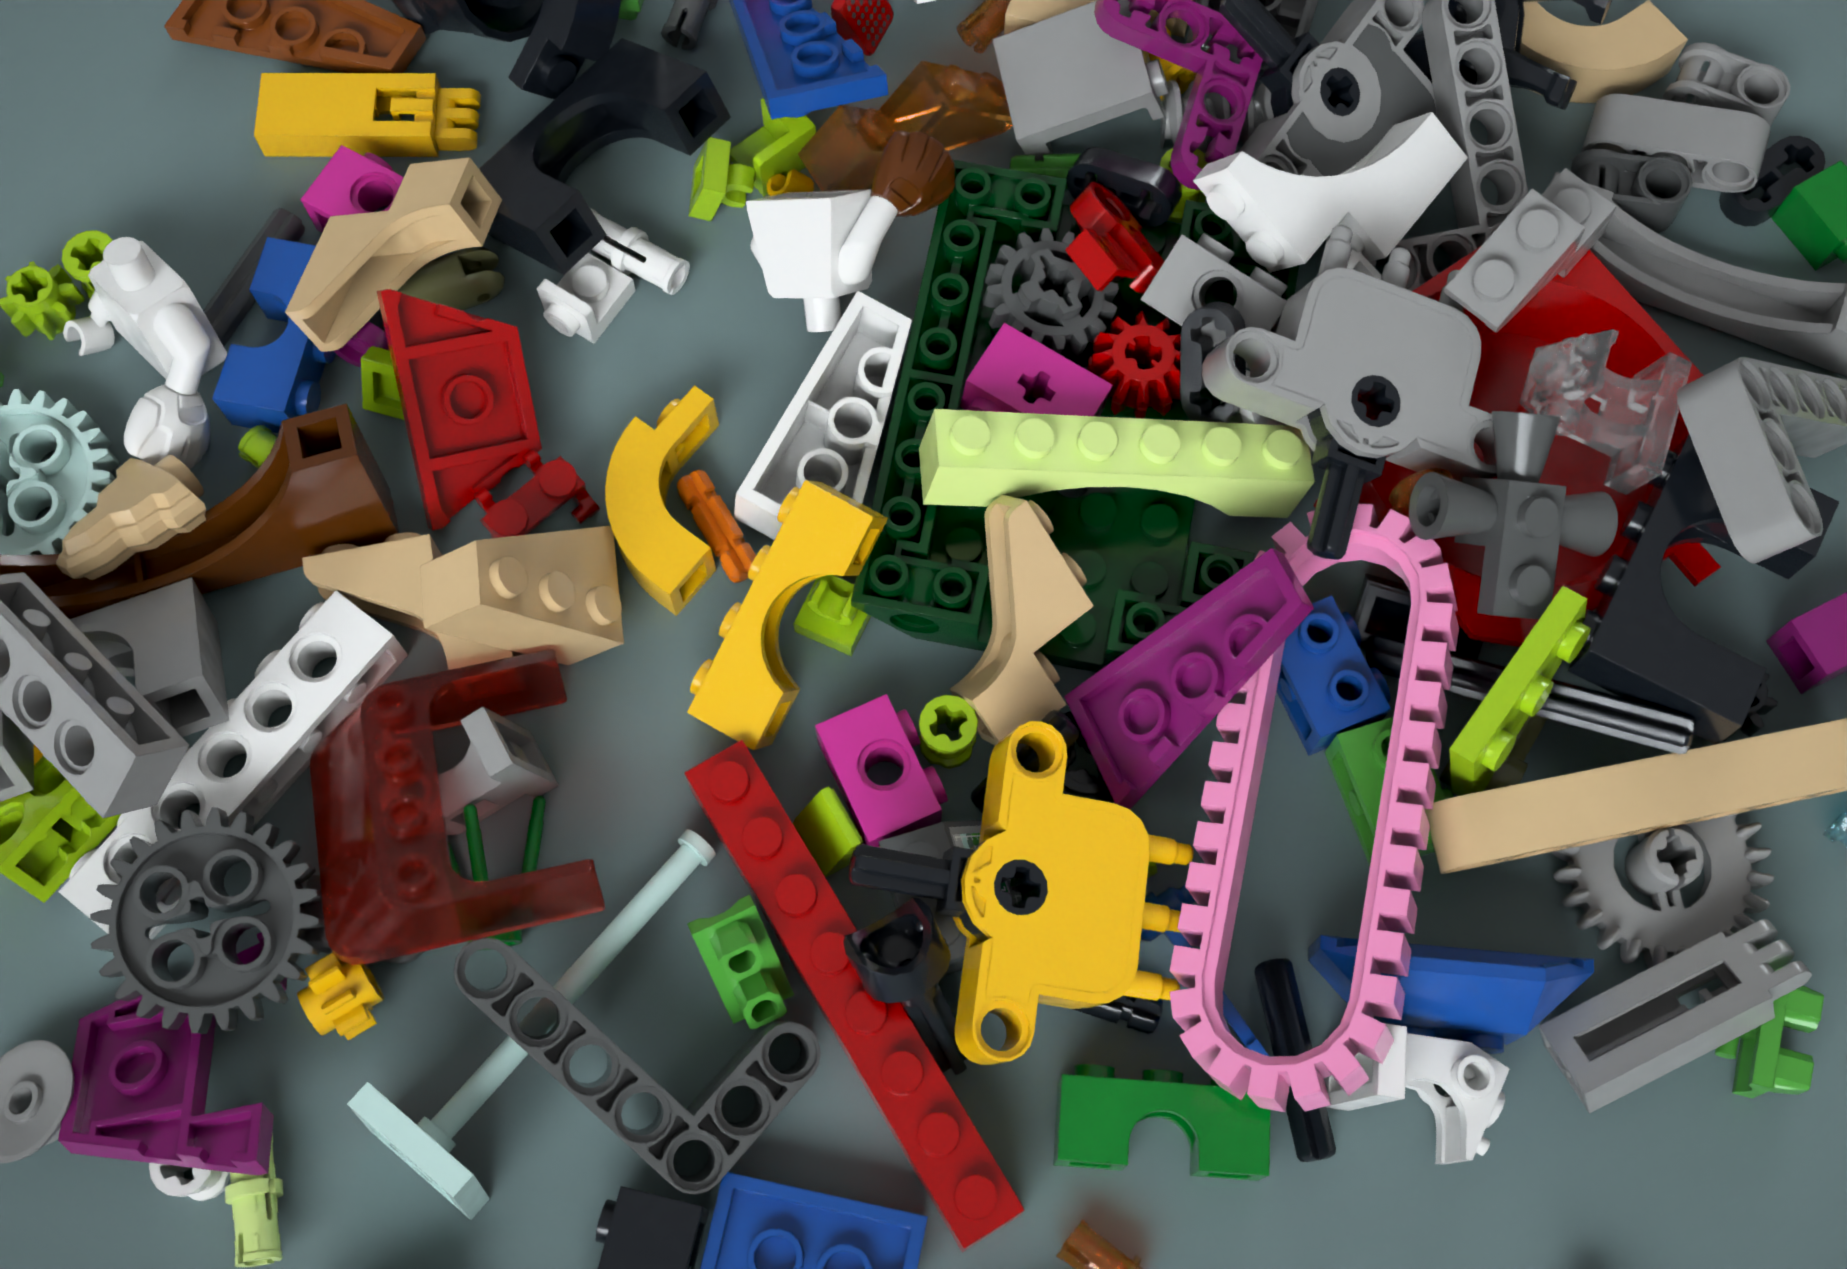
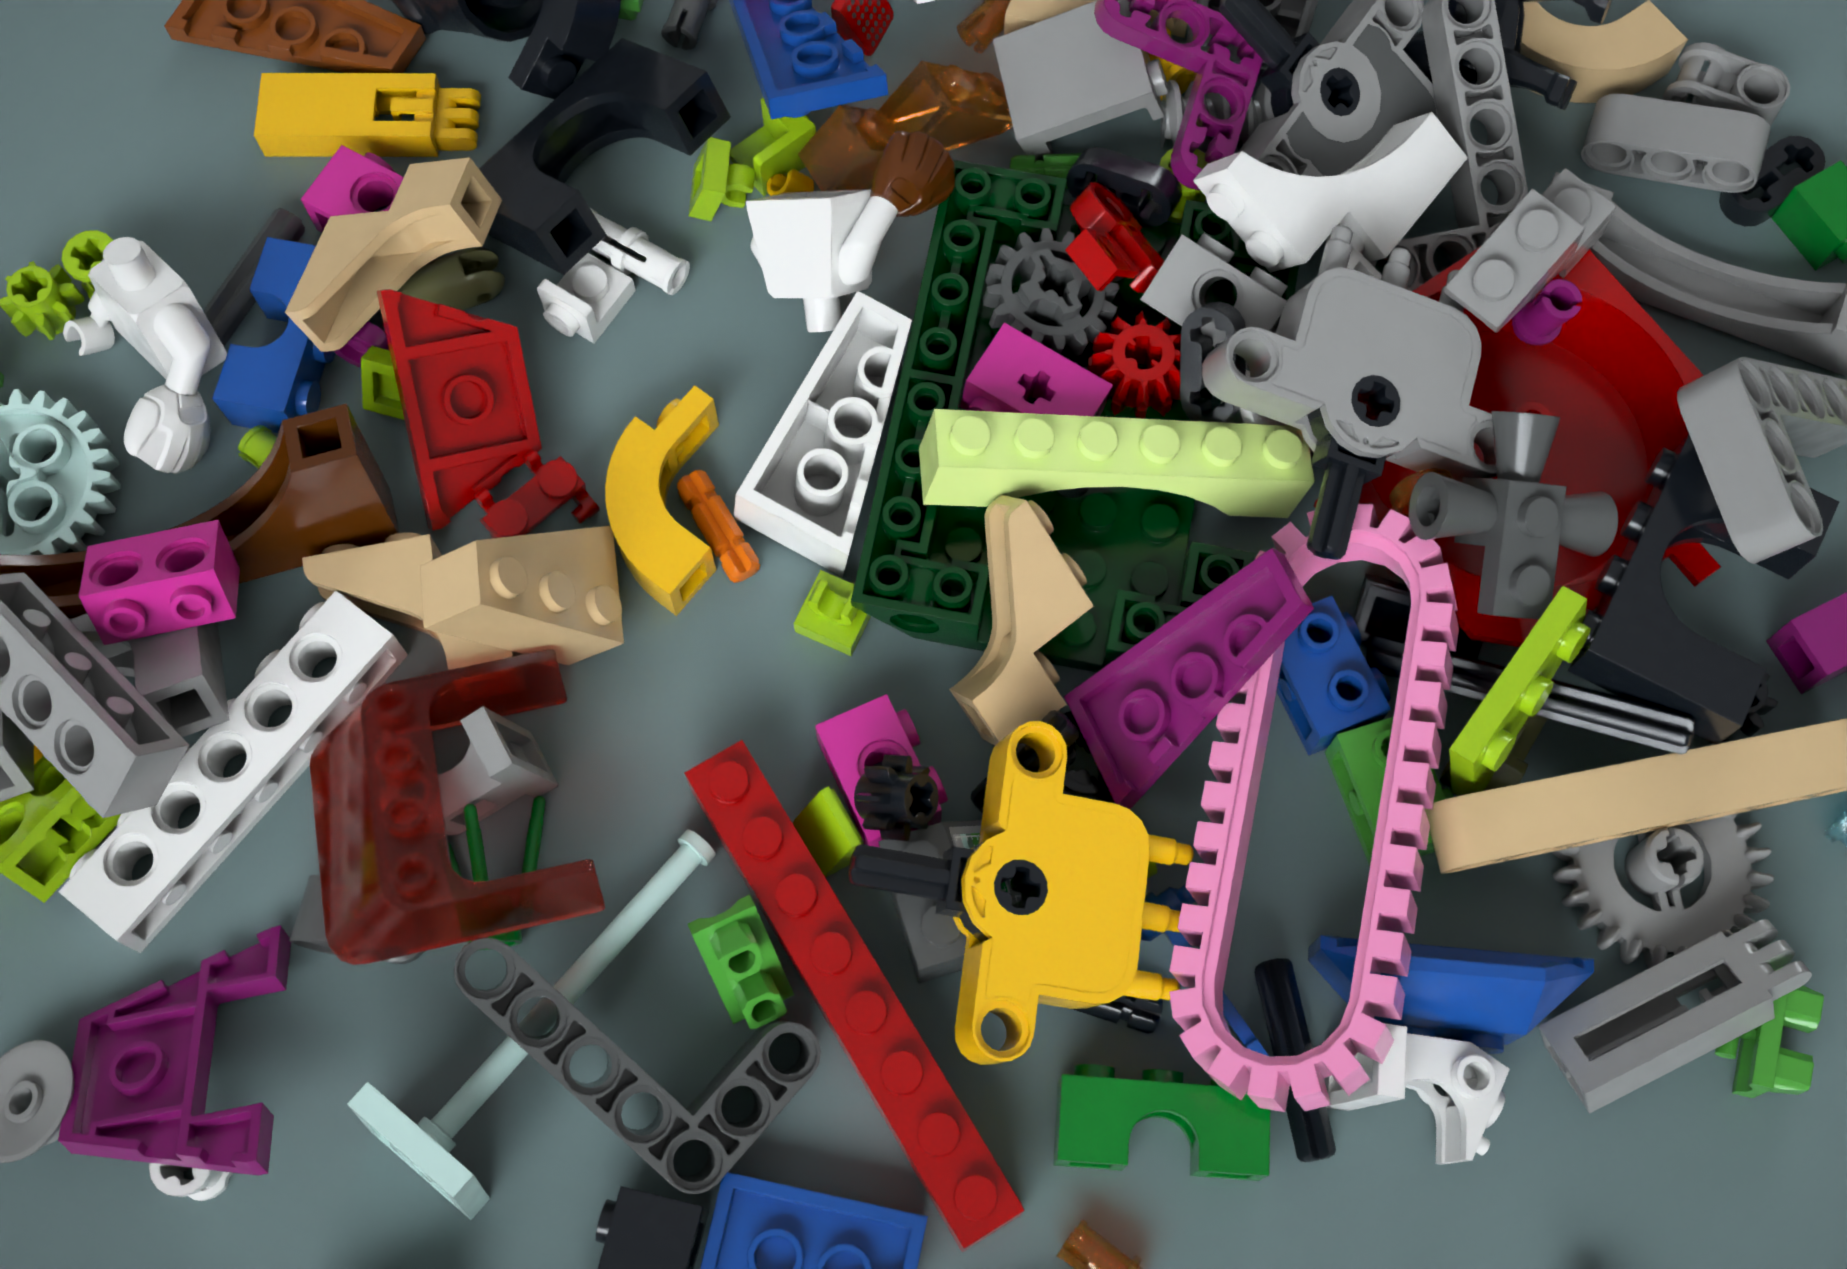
(132, 516): tan rock -> none
(160, 582): none -> dark pink brick
(218, 979): dark grey gear -> none
(255, 1216): yellowish green pin -> none
(340, 996): yellow gear -> none
(747, 684): yellow arch -> none
(896, 797): none -> black gear
(903, 962): black piece -> none
(956, 715): lime bush -> none
(1544, 314): none -> magenta pin
(1634, 413): clear tile -> none
(1635, 181): dark grey piece -> none

